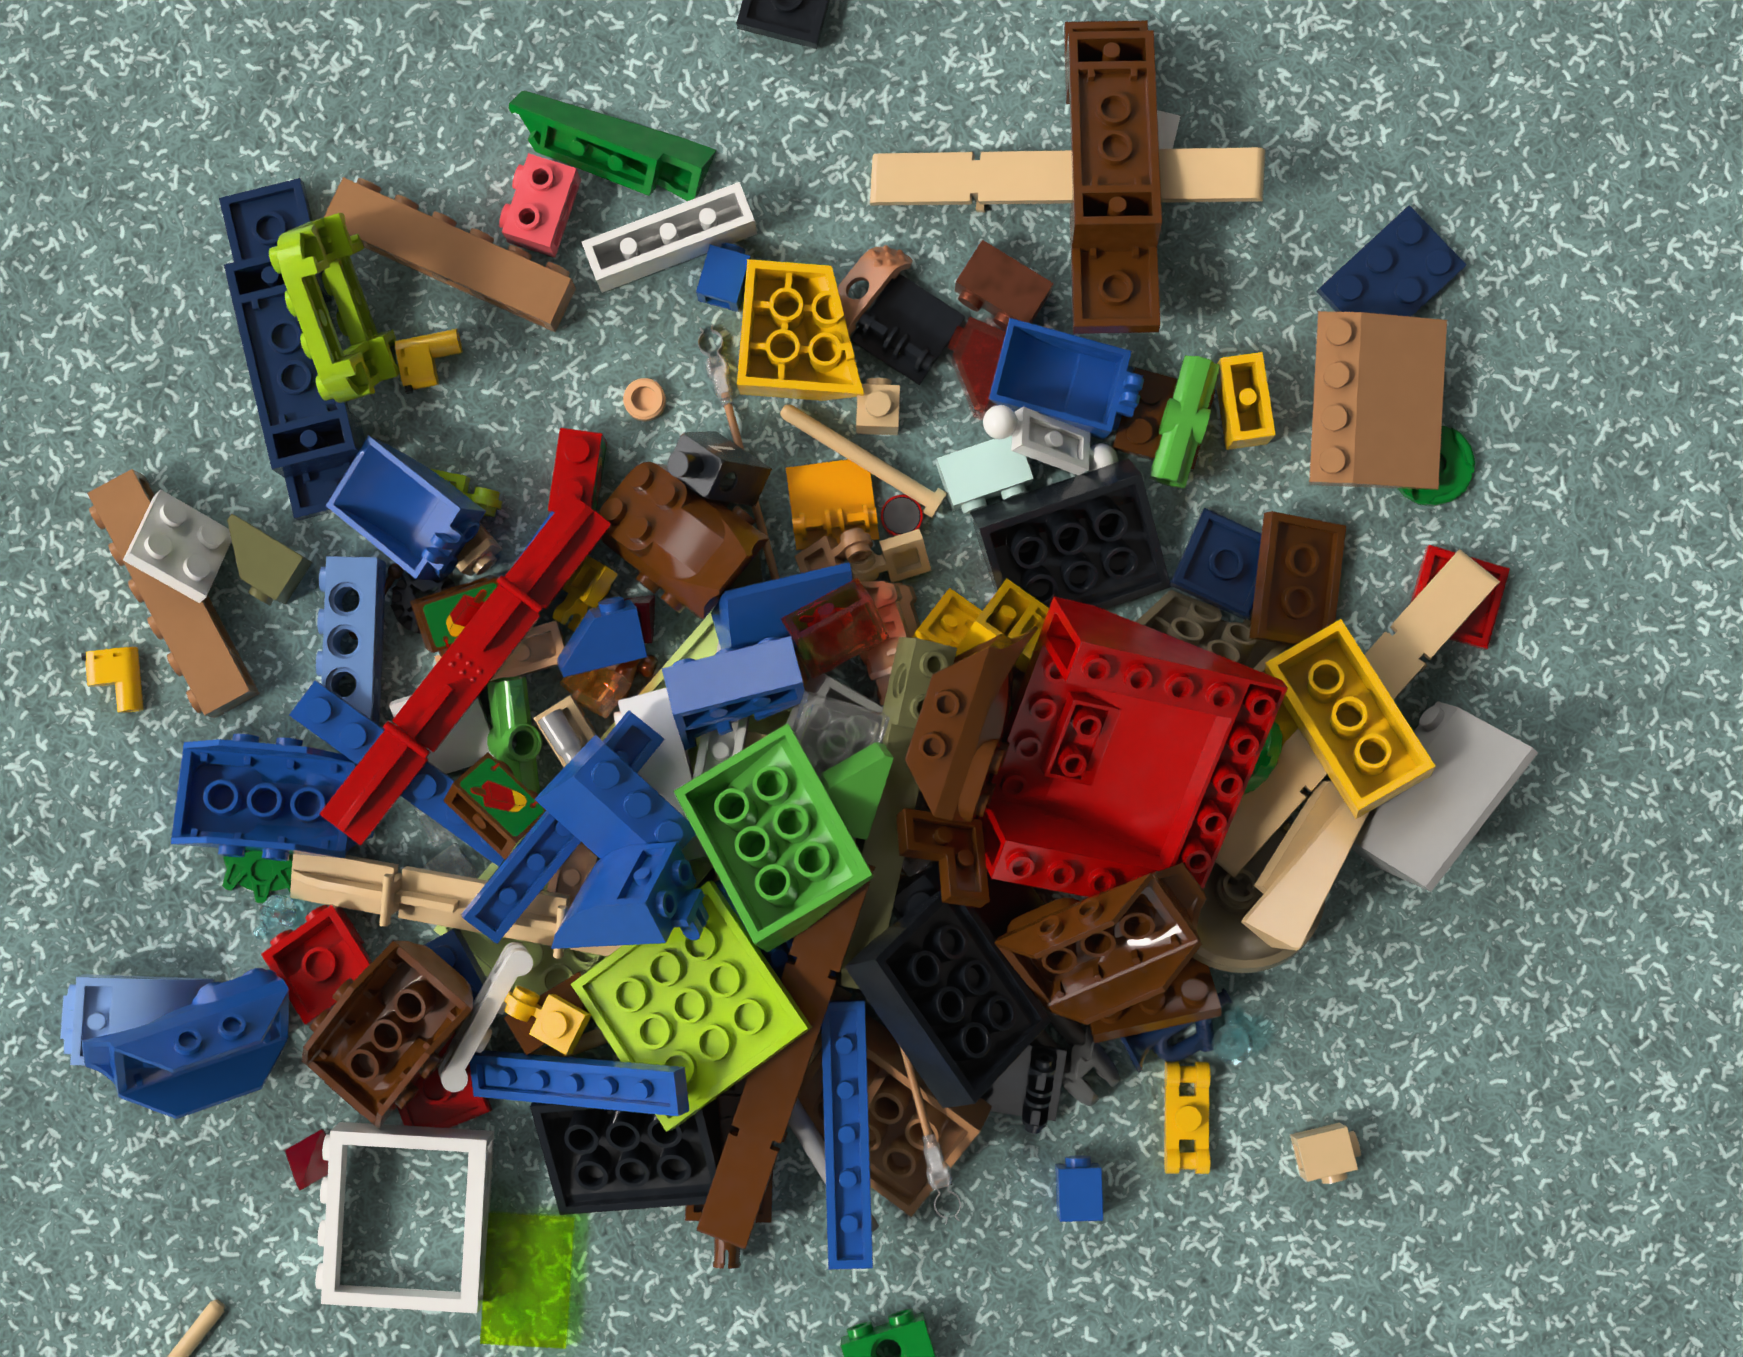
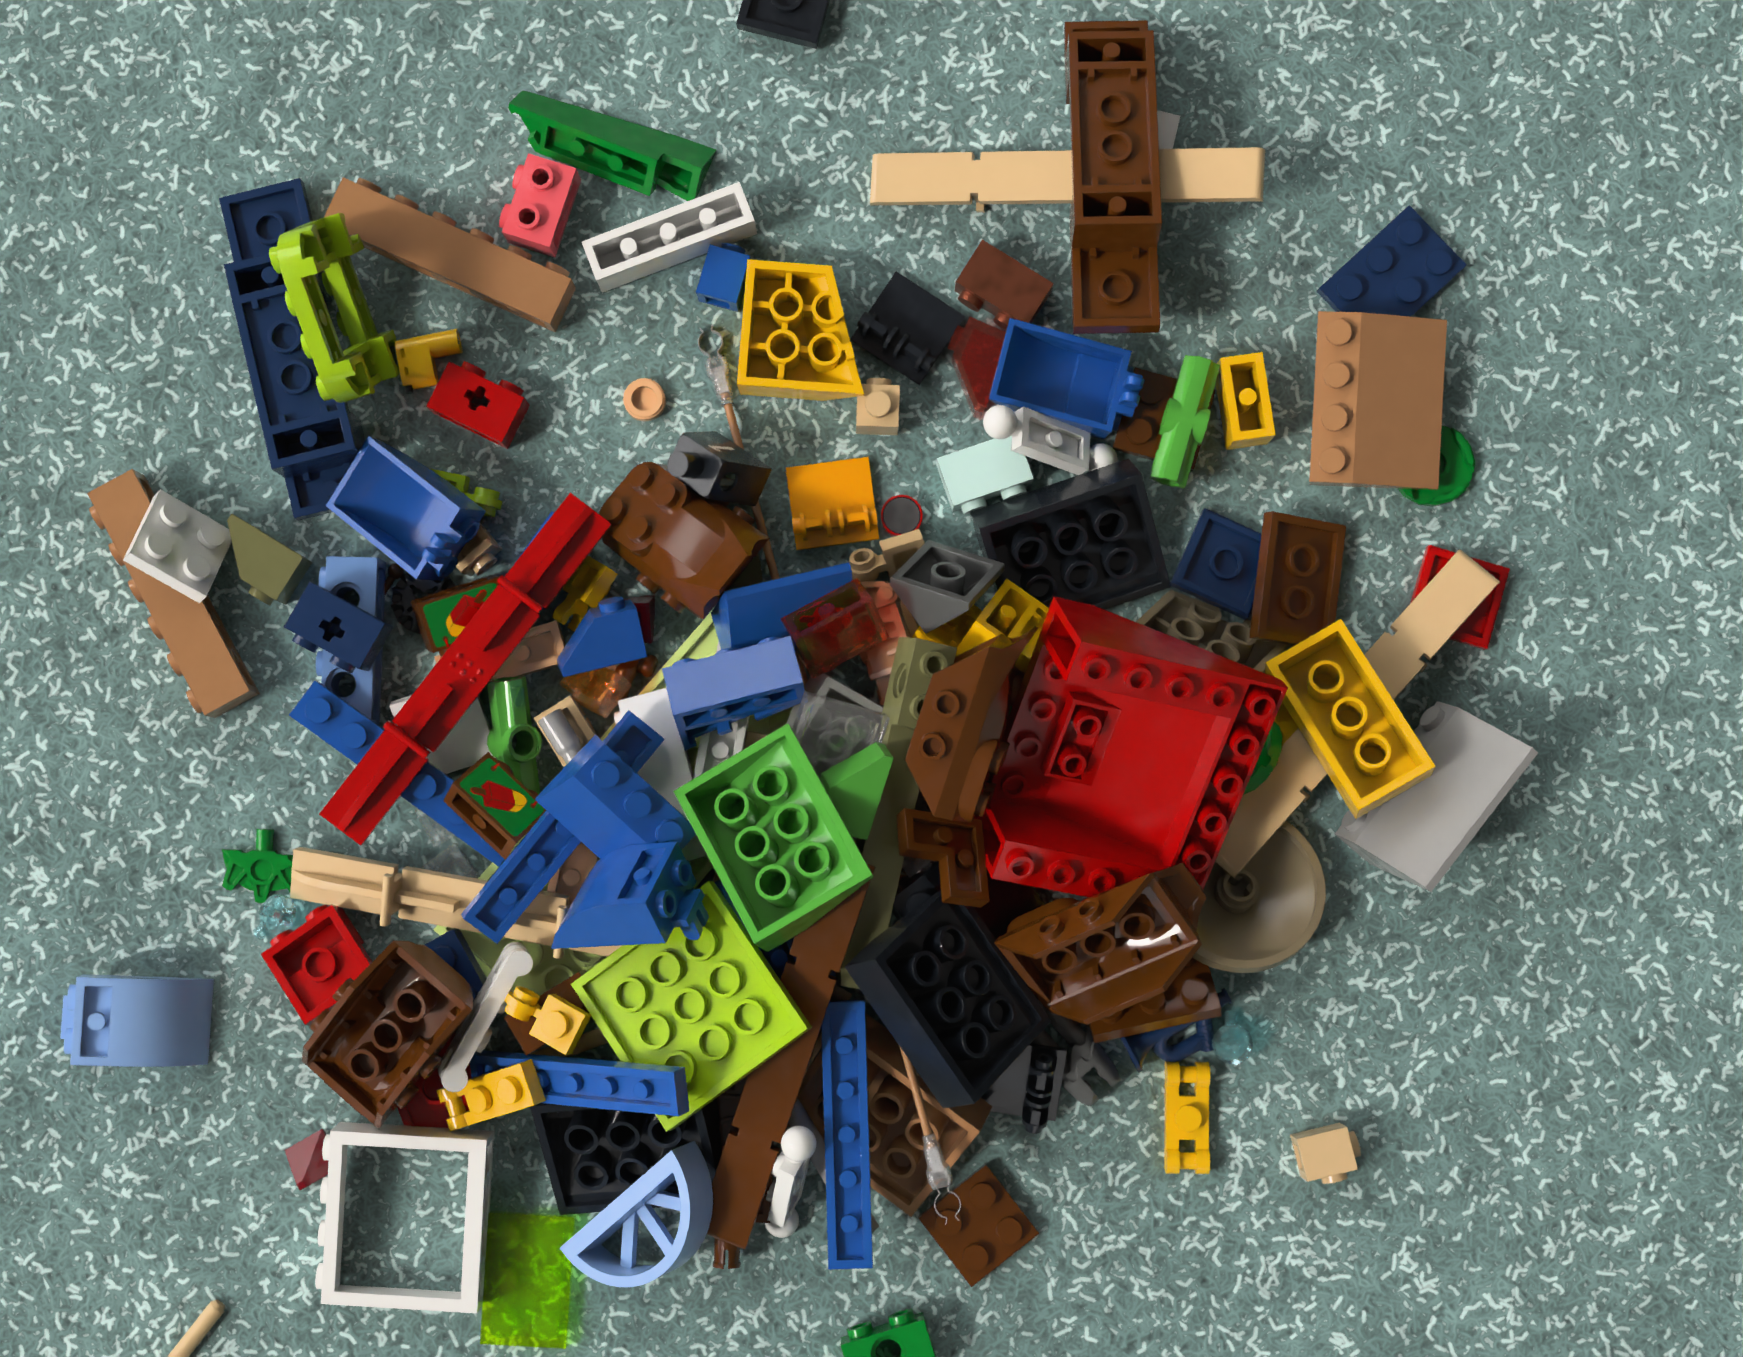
(117, 668): yellow piece -> none
(201, 1051): blue slope -> none
(259, 798): blue slope -> none
(316, 613): none -> dark blue brick
(454, 403): none -> red brick
(493, 1095): none -> yellow plate
(578, 467): red brick -> none
(695, 1207): none -> light blue window
(790, 1171): none -> white plate
(826, 552): medium nougat plate -> none
(864, 459): tan bar -> none
(877, 268): nougat piece -> none
(943, 583): none -> dark grey slope
(988, 1225): none -> reddish brown plate
(1079, 1190): blue brick -> none
(1303, 869): tan wedge -> none

